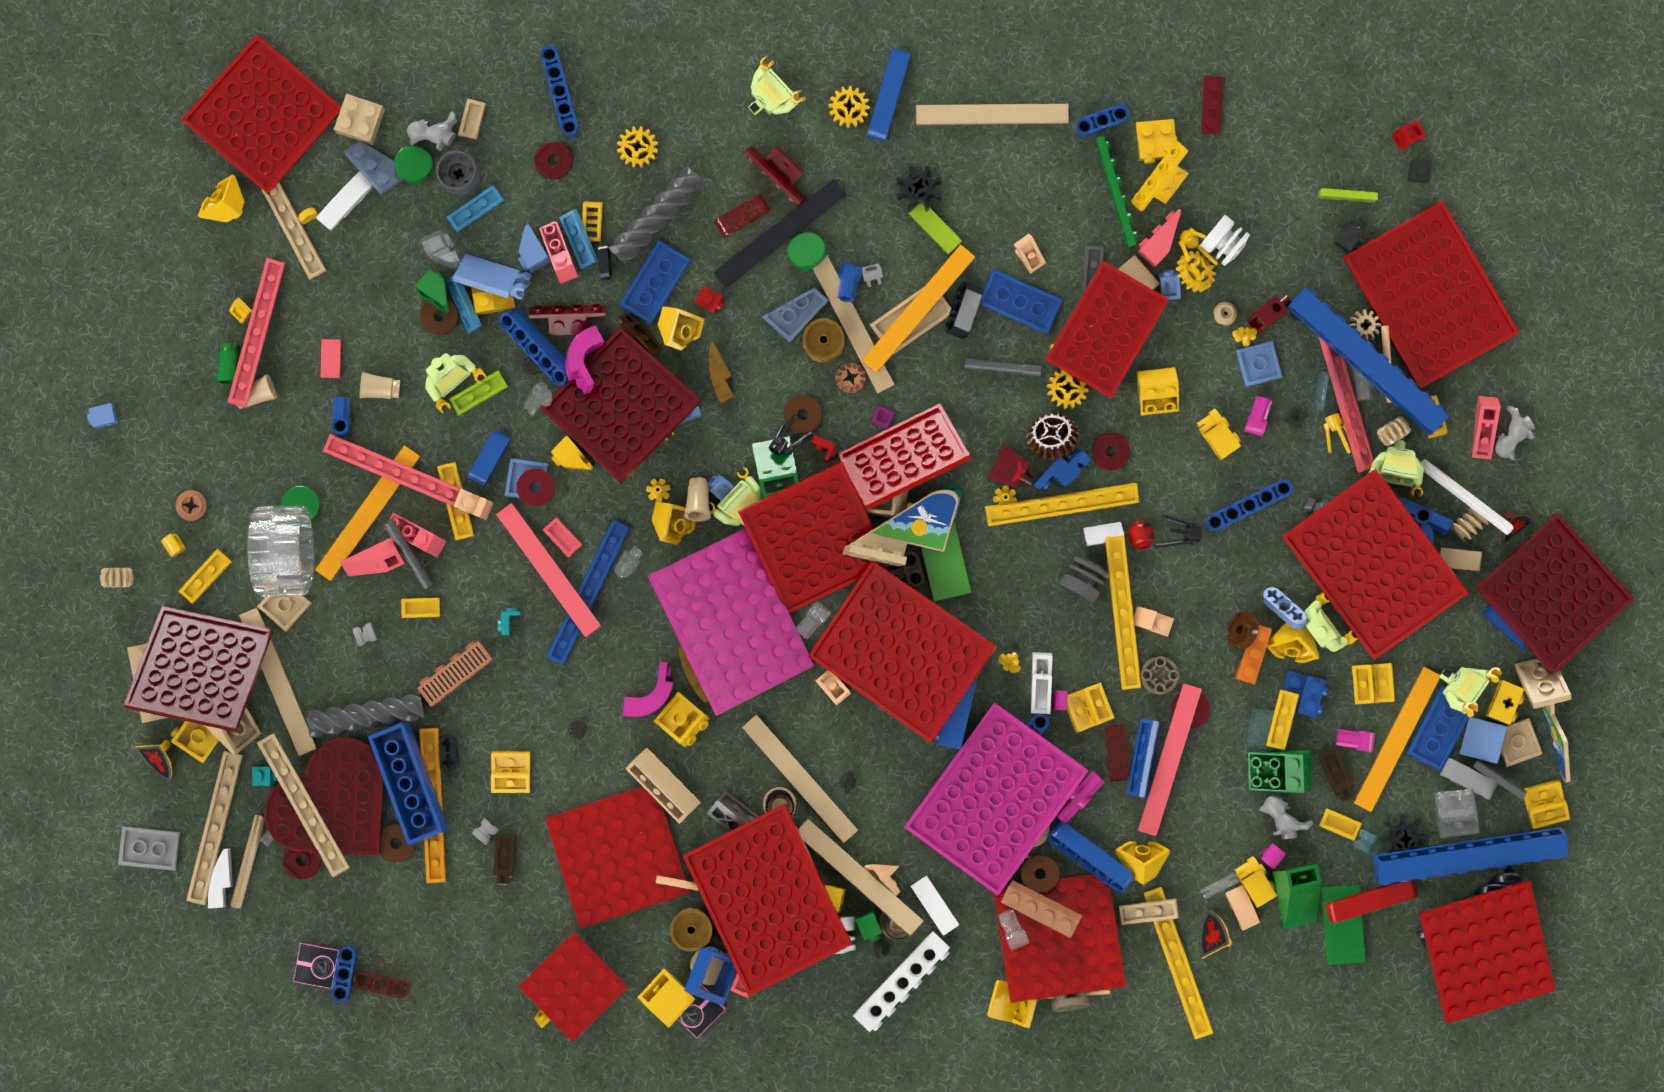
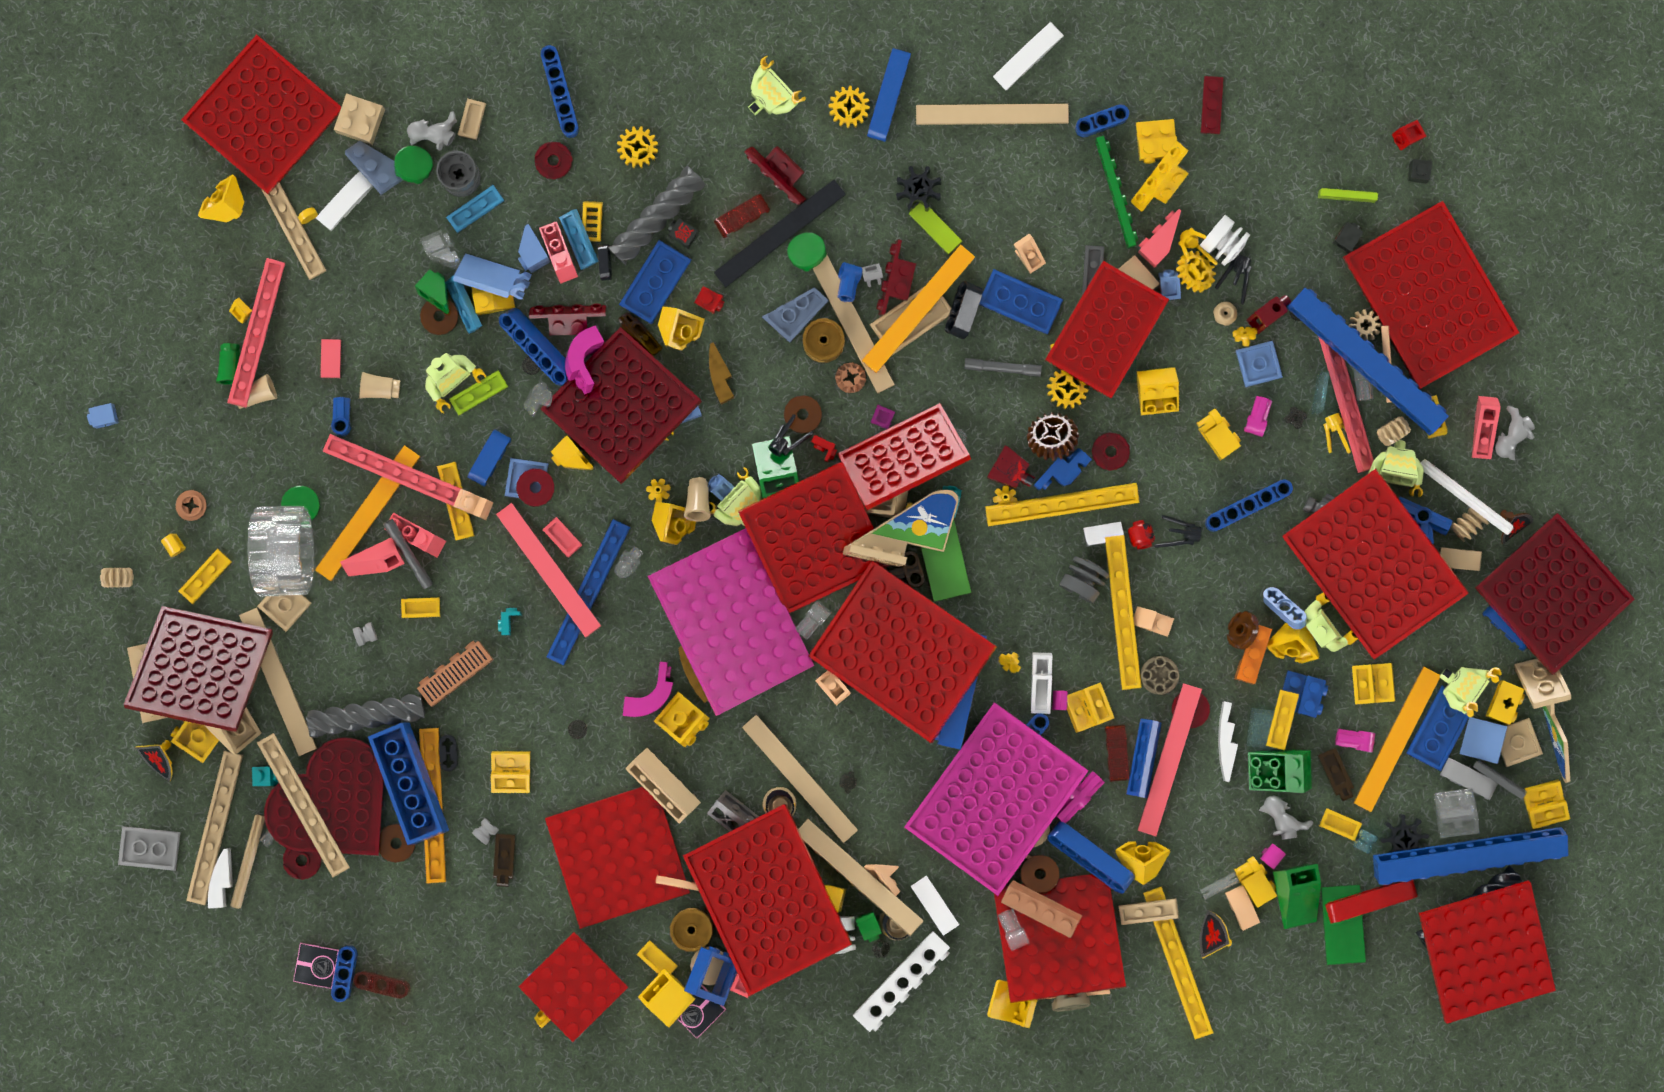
(656, 958): none -> yellow tile
(682, 233): none -> pearl dark grey brick
(898, 278): none -> dark red bracket
(1028, 56): none -> white slope
(1227, 750): none -> white slope
(1241, 266): none -> black plant

